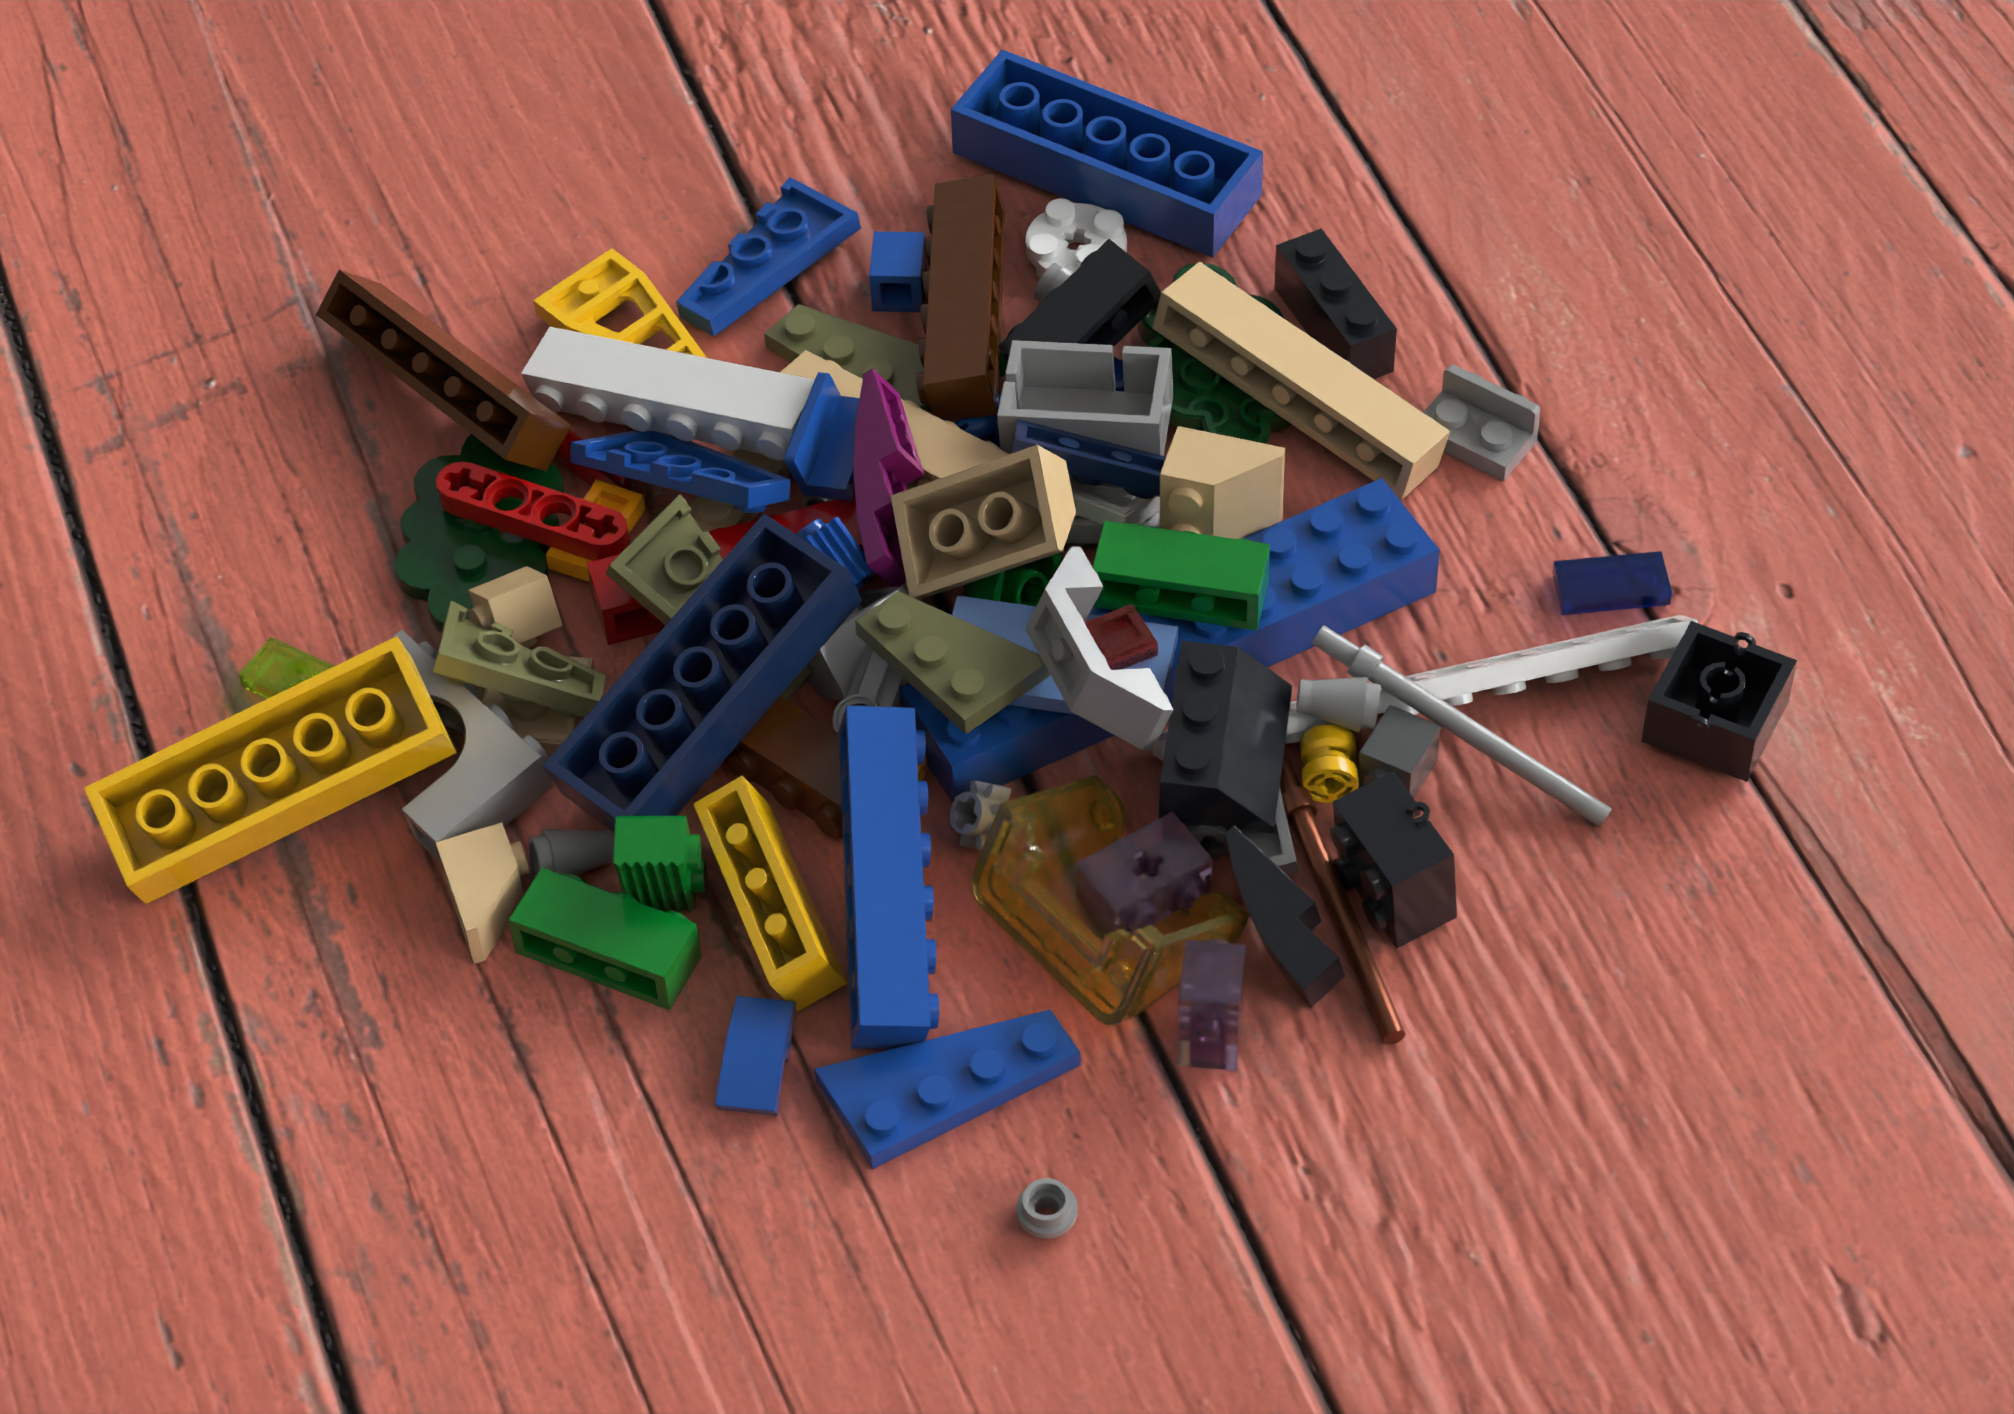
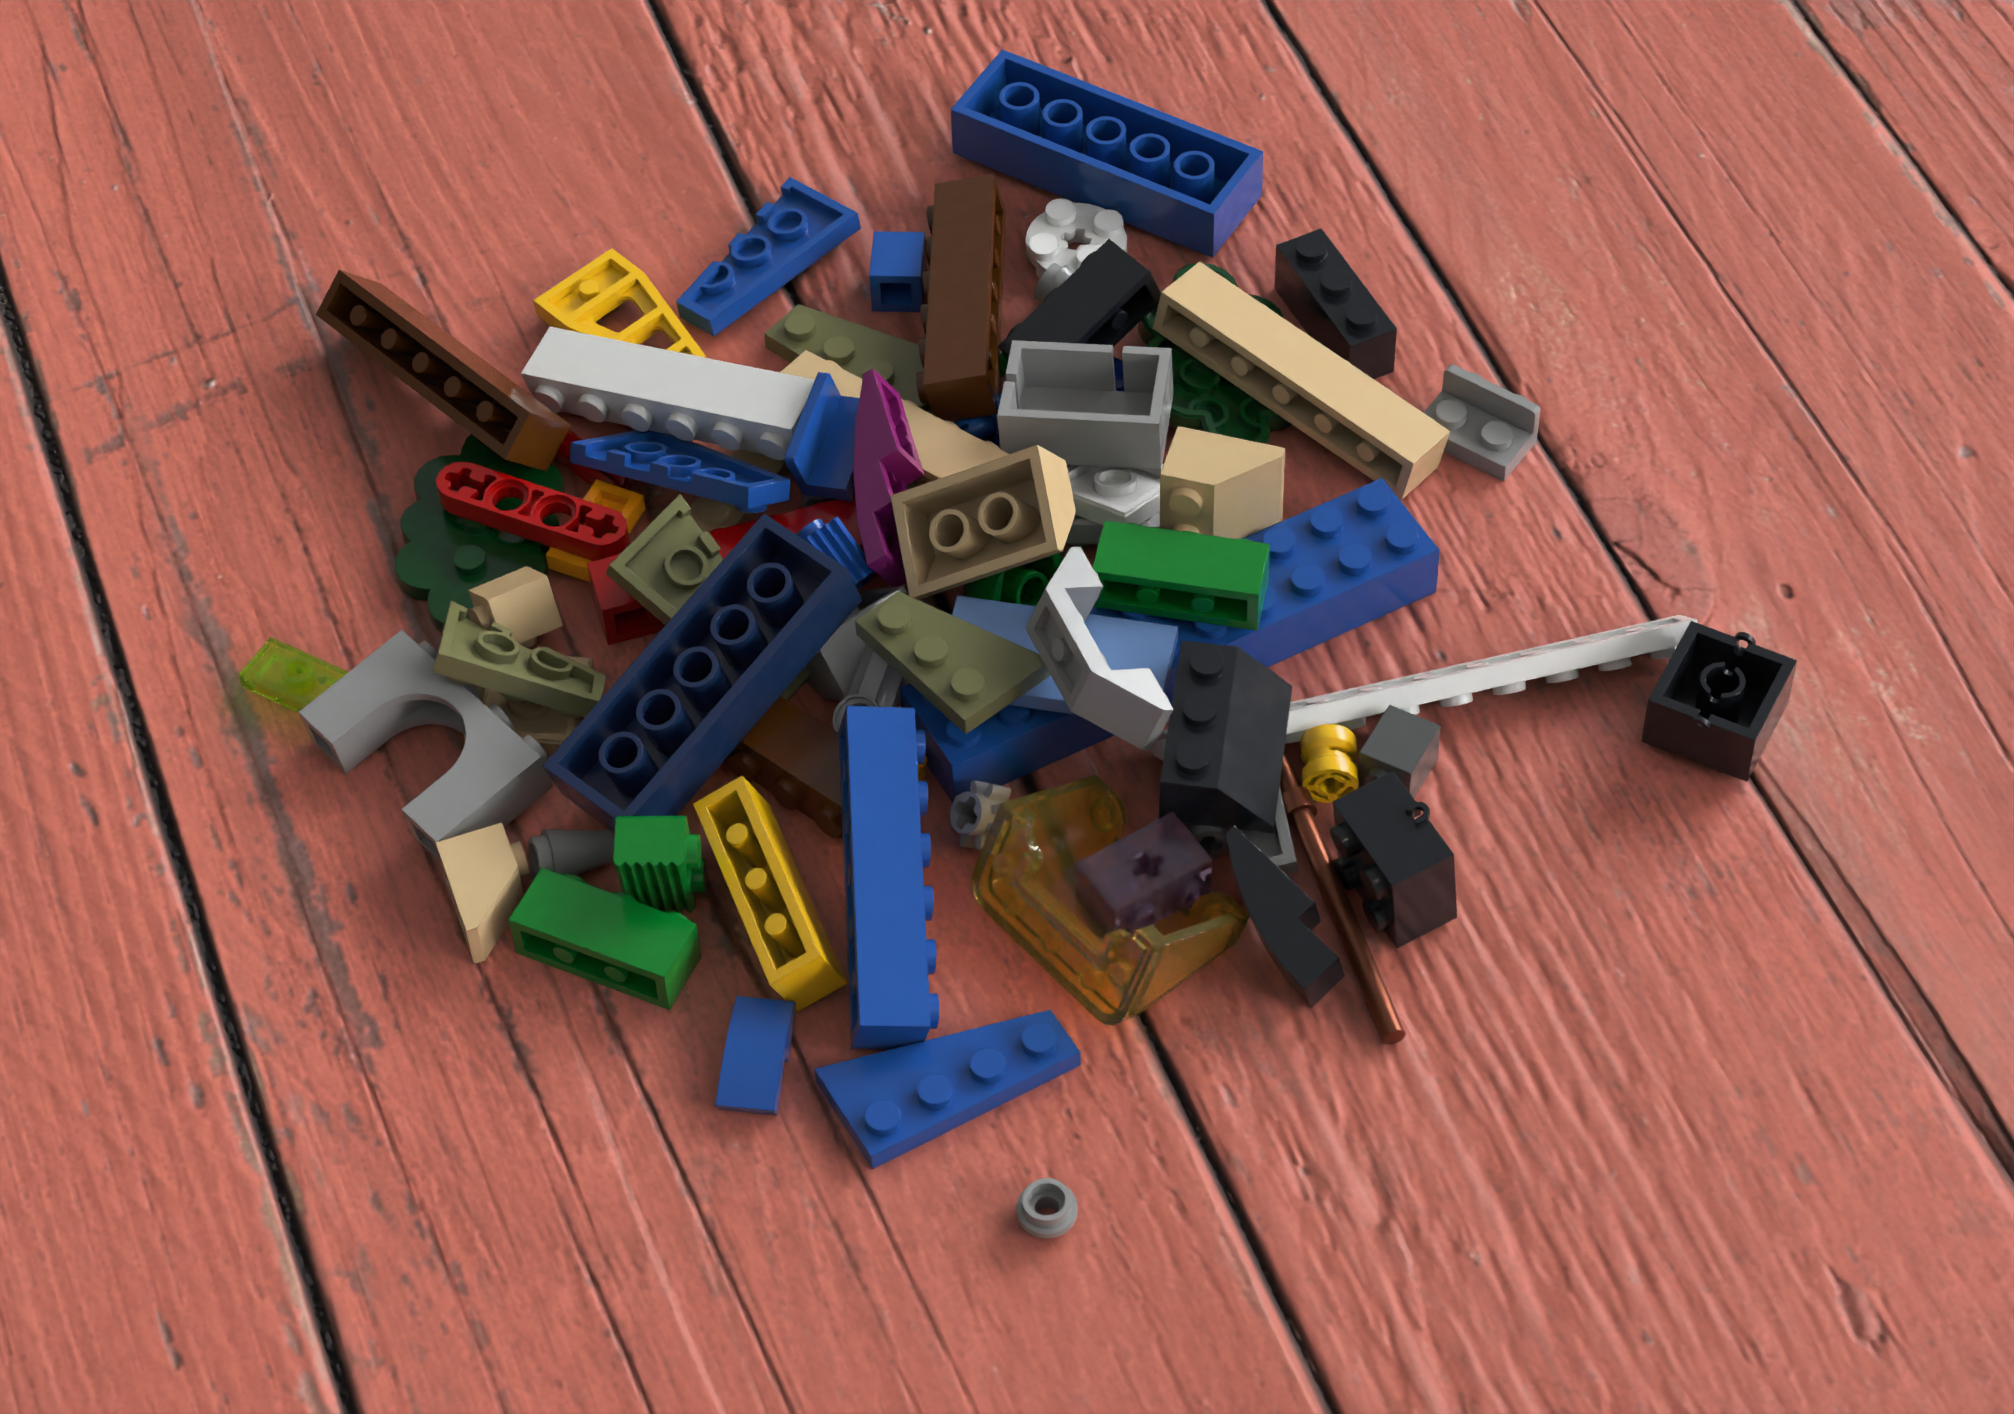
(269, 770): yellow brick -> none
(1095, 460): dark blue plate -> none
(1123, 637): clear red tile -> none
(1211, 1004): brick -> none
(1340, 701): light grey cone -> none
(1369, 664): light grey bar -> none
(1612, 583): clear blue tile -> none

